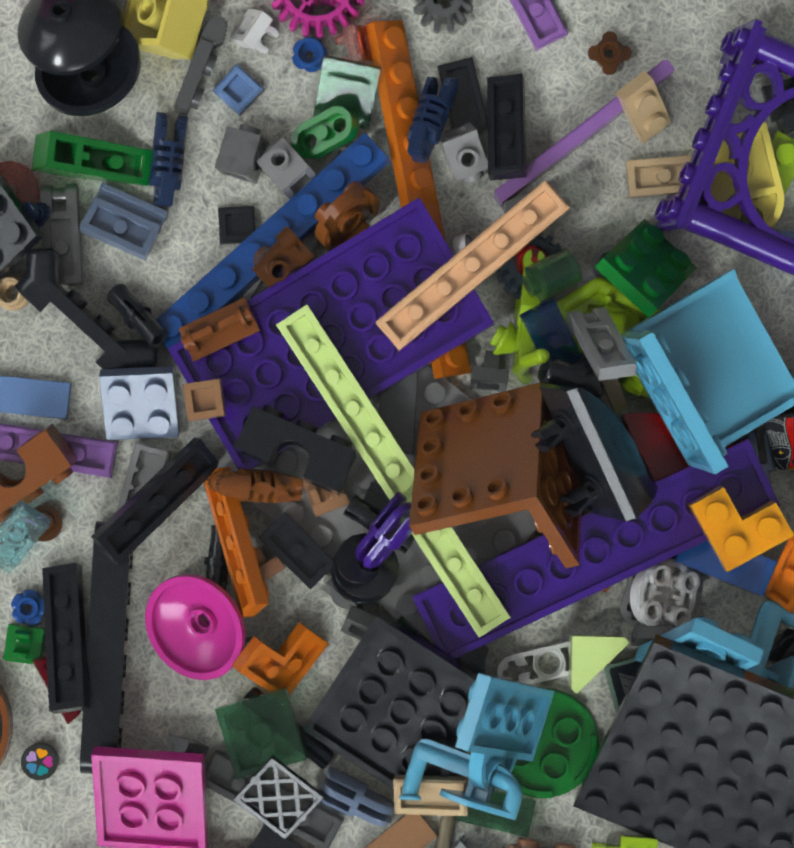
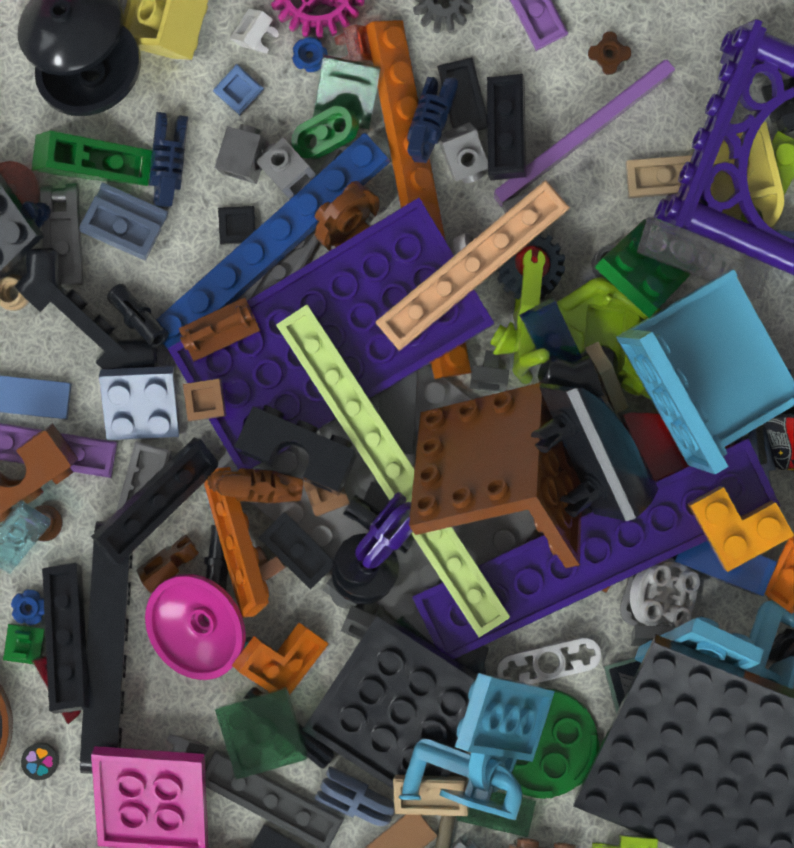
(166, 563): none -> reddish brown plate
(202, 63): dark grey hinge -> none
(277, 261): reddish brown plate -> none
(293, 778): window -> none
(552, 274): clear green brick -> none
(590, 655): yellowish green slope -> none
(602, 344): light grey plate -> none
(643, 107): tan plate -> none
(700, 256): none -> clear plate

